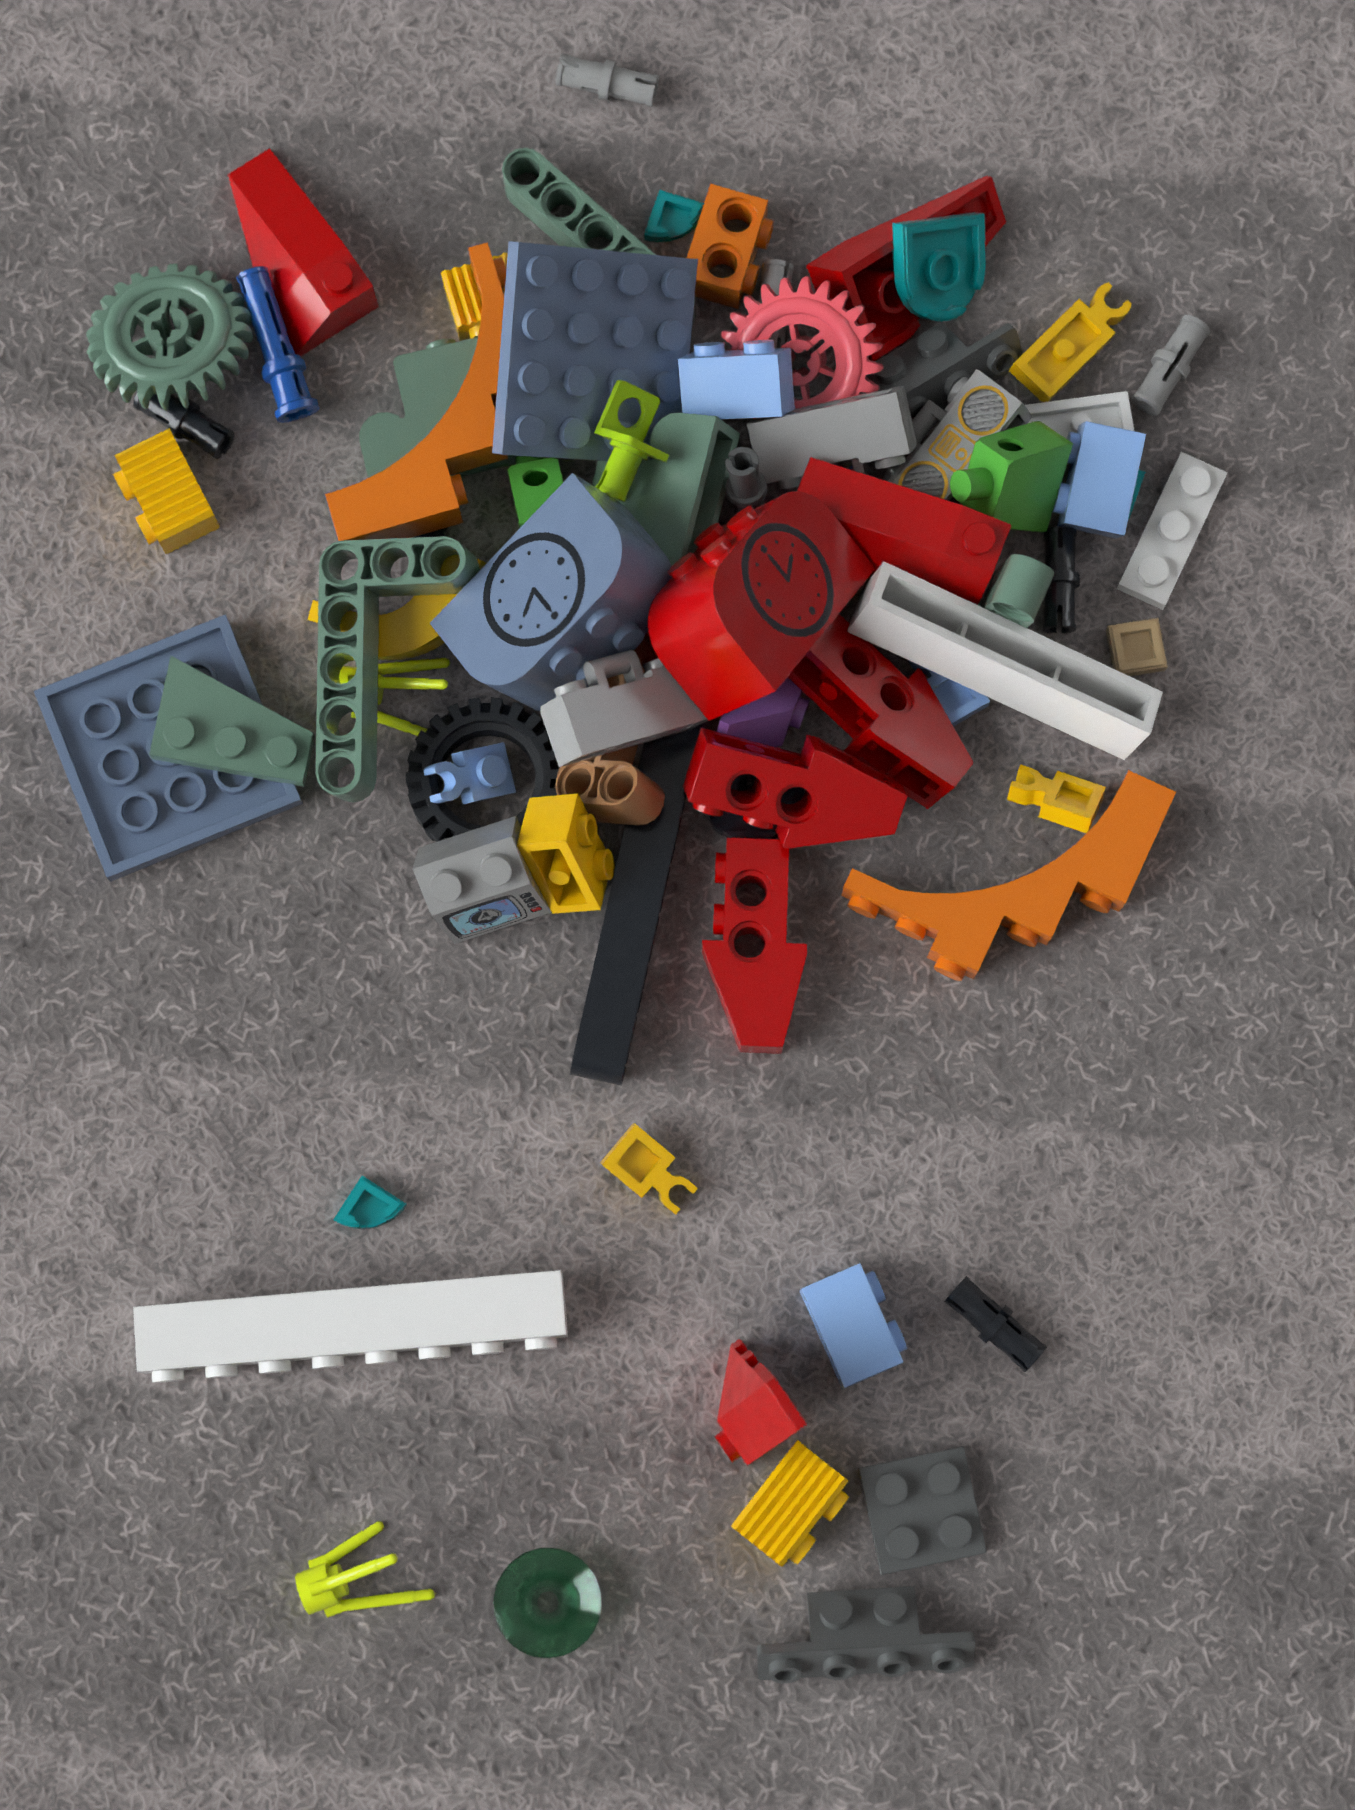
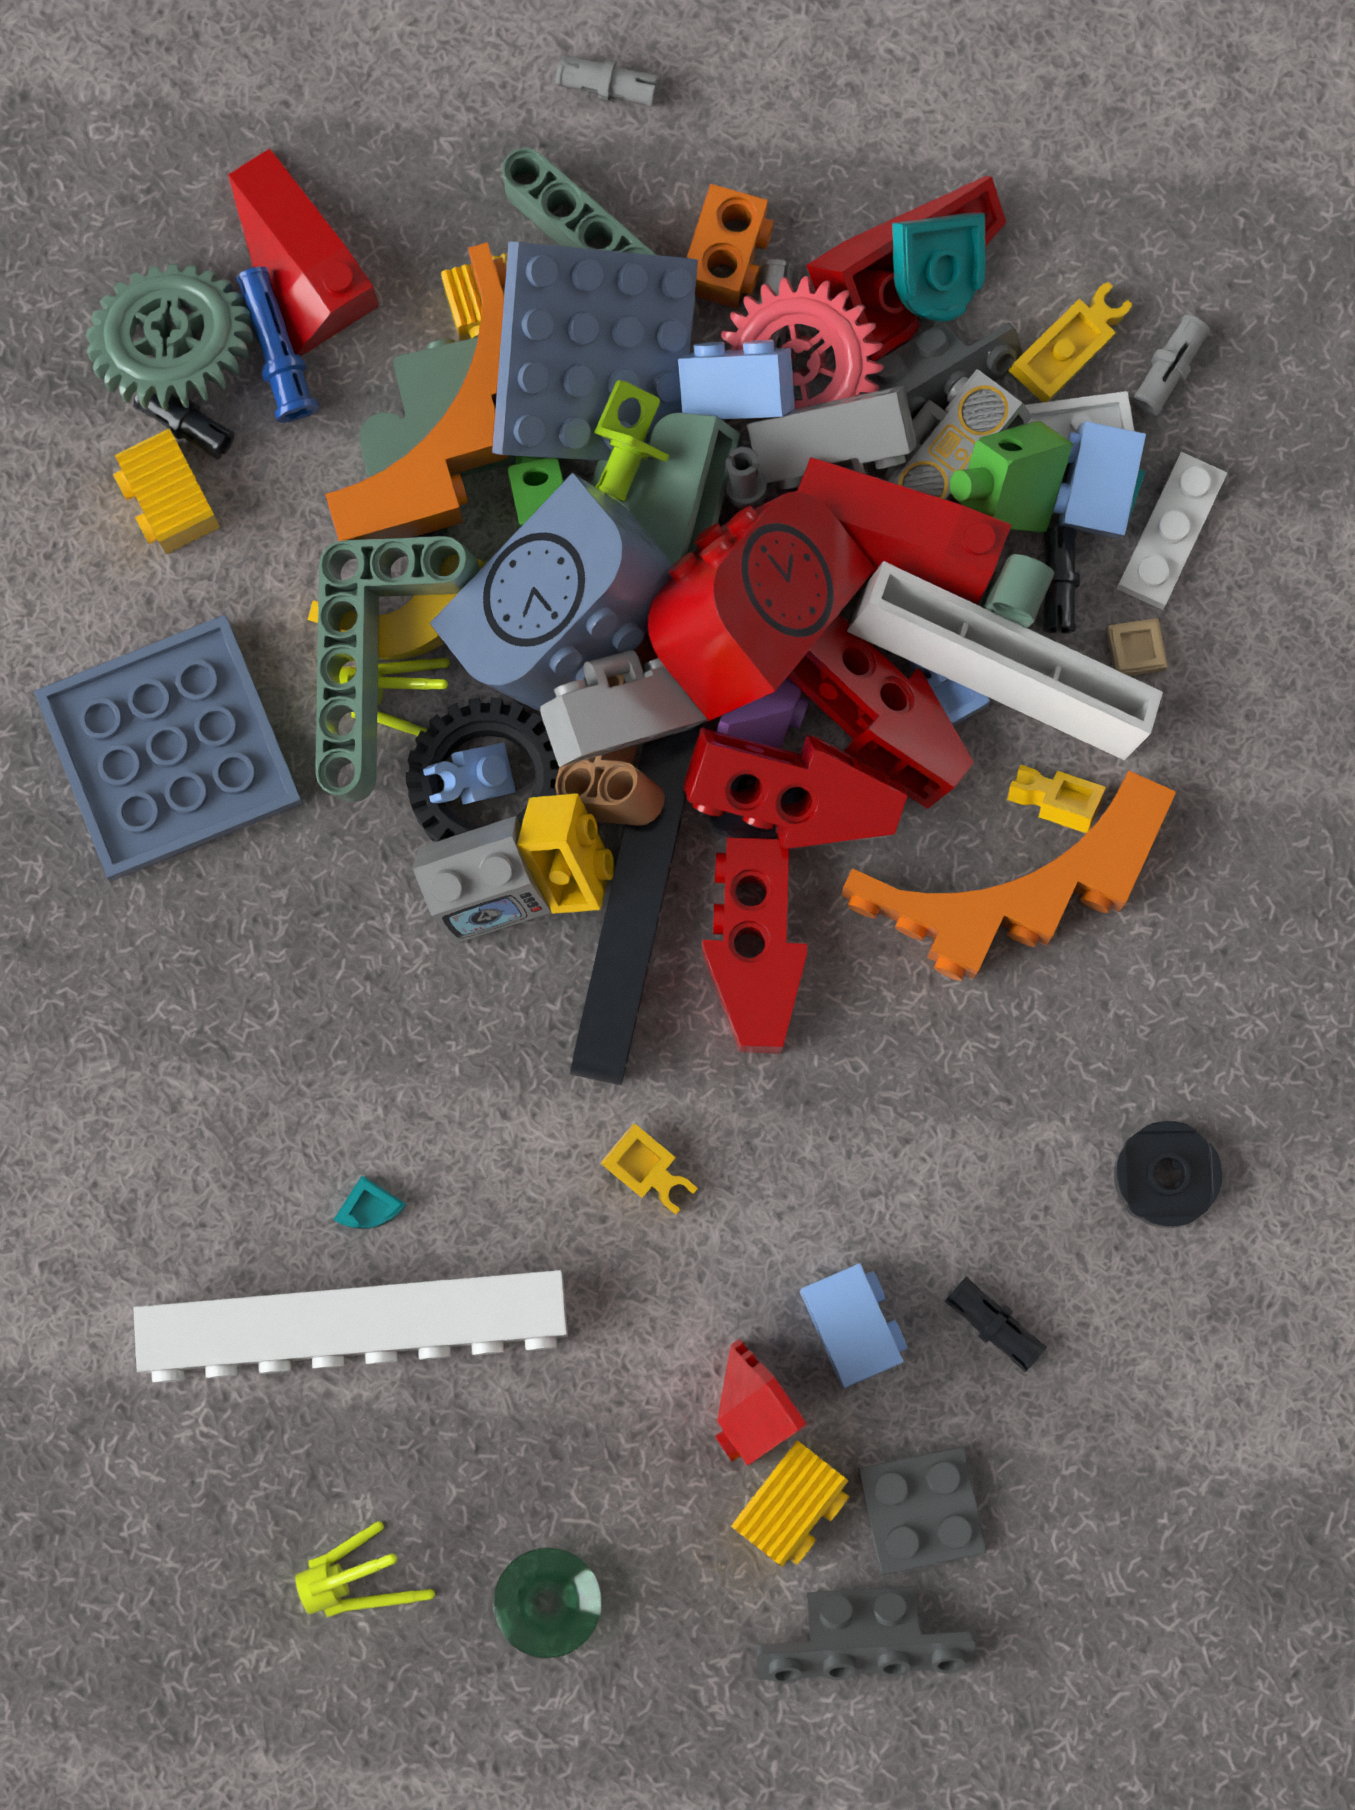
(225, 731): sand green wing -> none
(672, 217): teal tile -> none
(1188, 1152): none -> black plate

